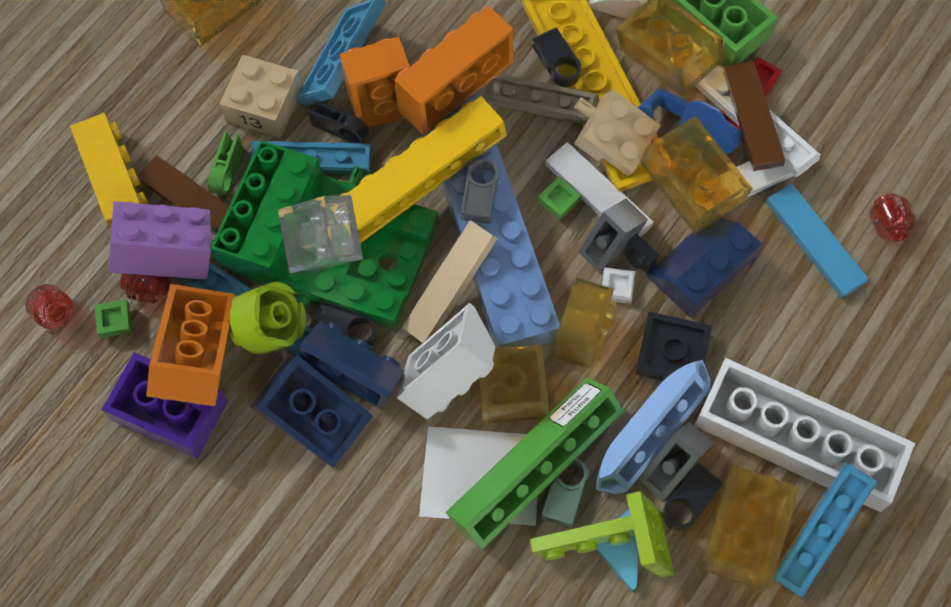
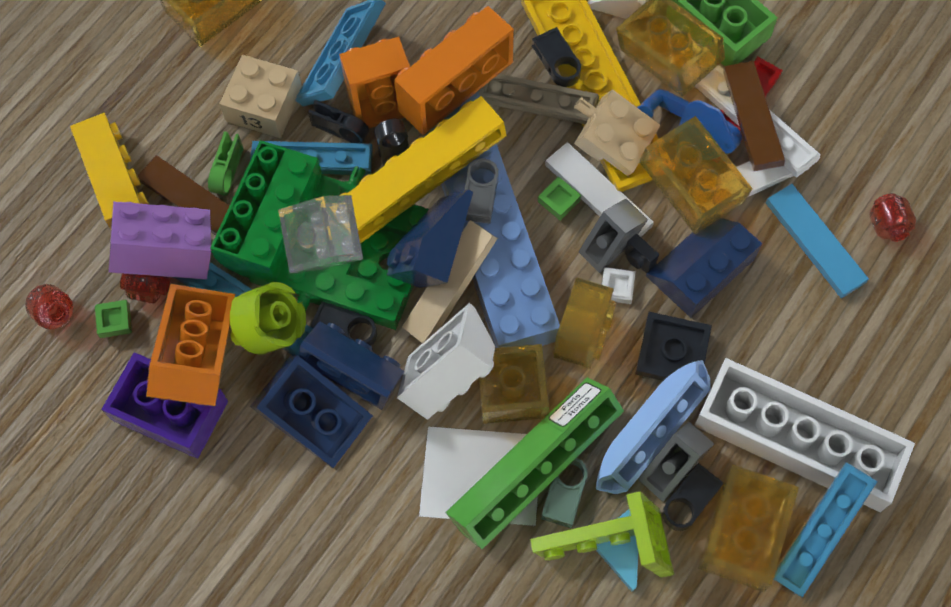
(391, 139): none -> black piece
(429, 247): none -> dark blue slope

